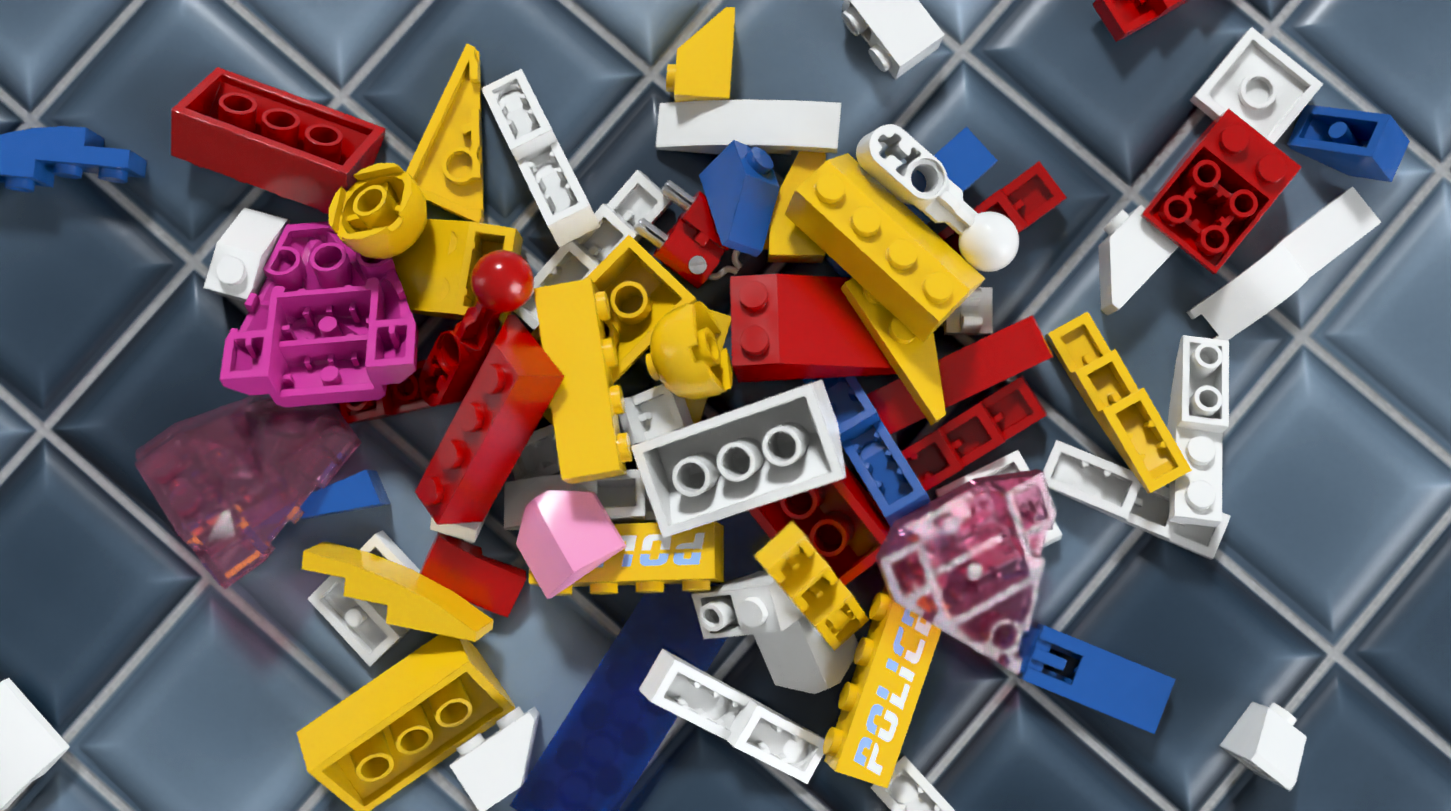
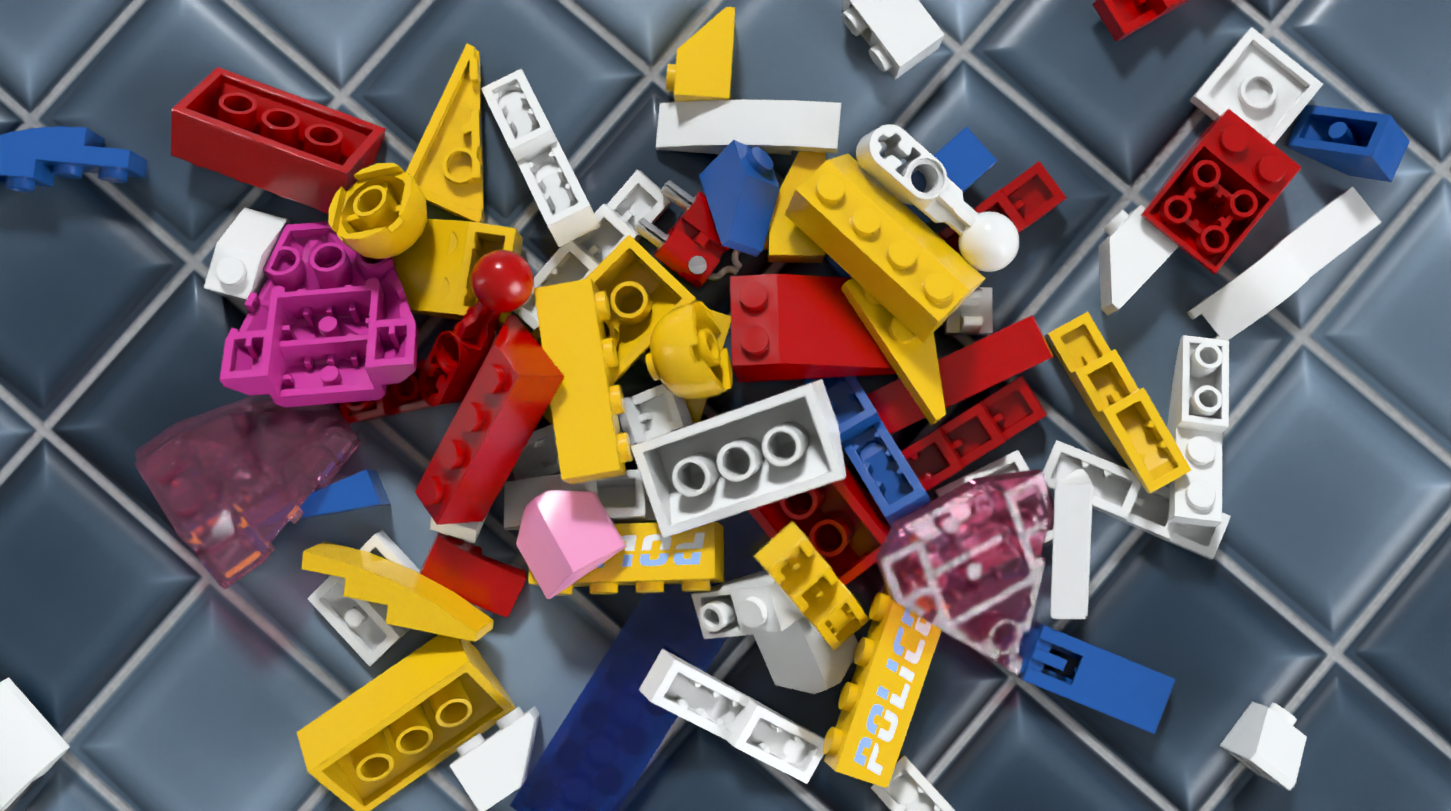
(1071, 546): none -> white slope

